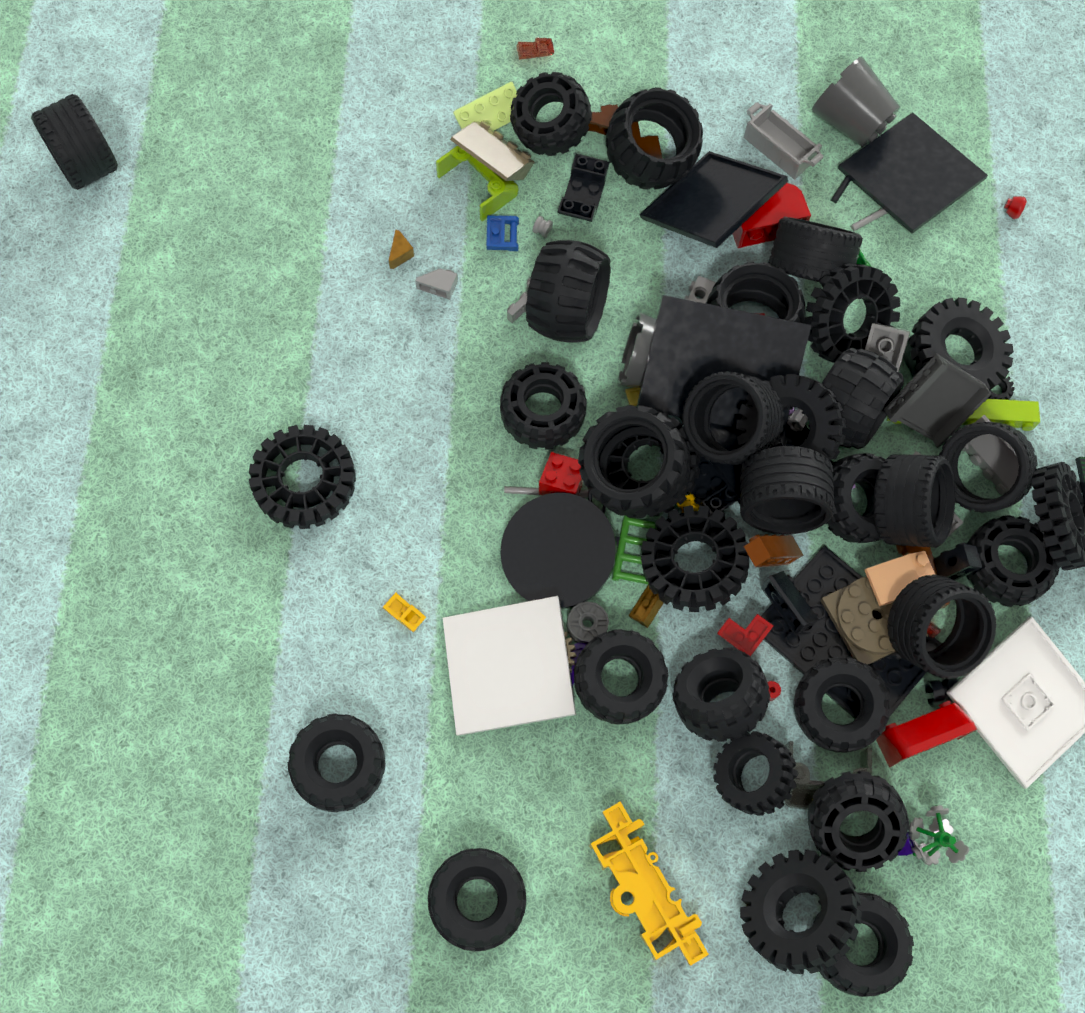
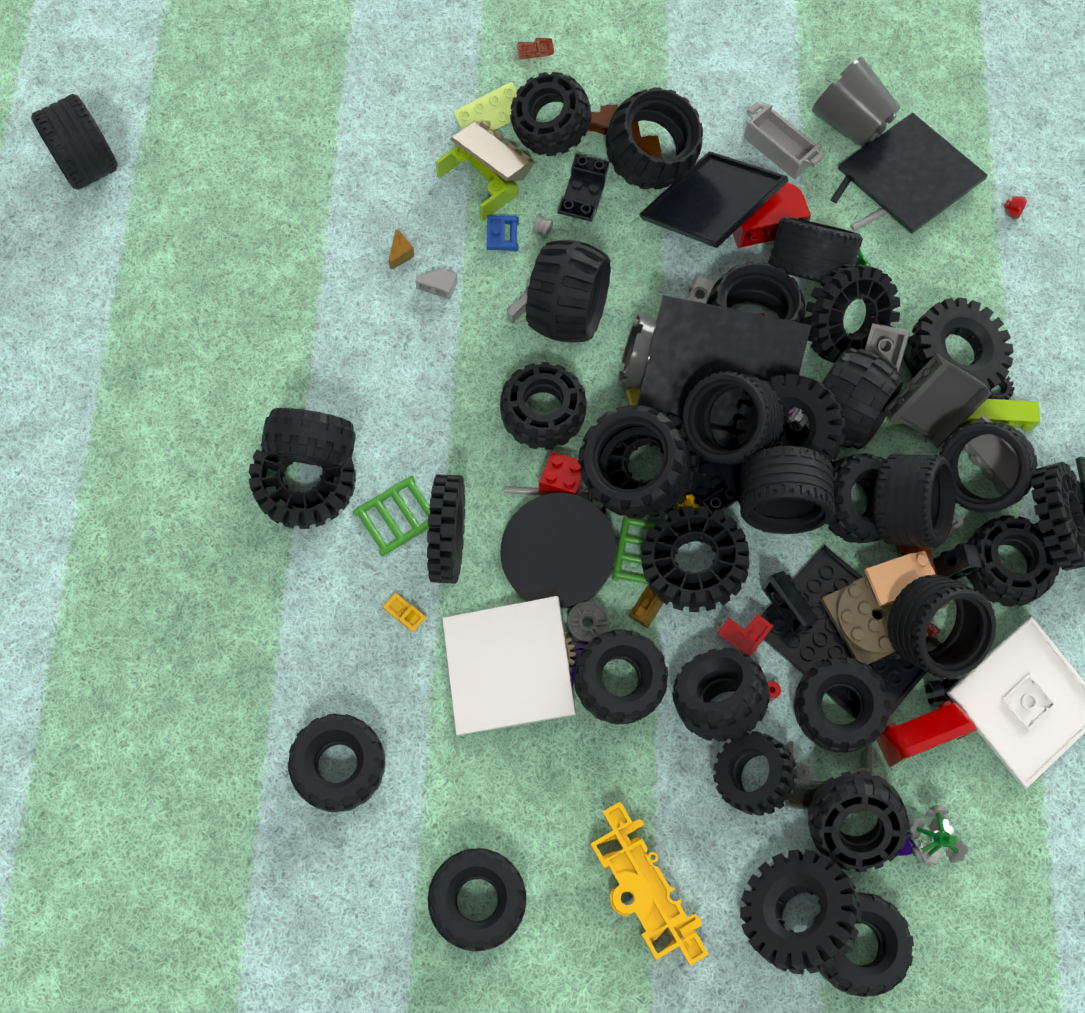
(308, 437): none -> black tyre
(377, 502): none -> bright green bar
(446, 528): none -> black tyre
(773, 550): dark orange brick -> none

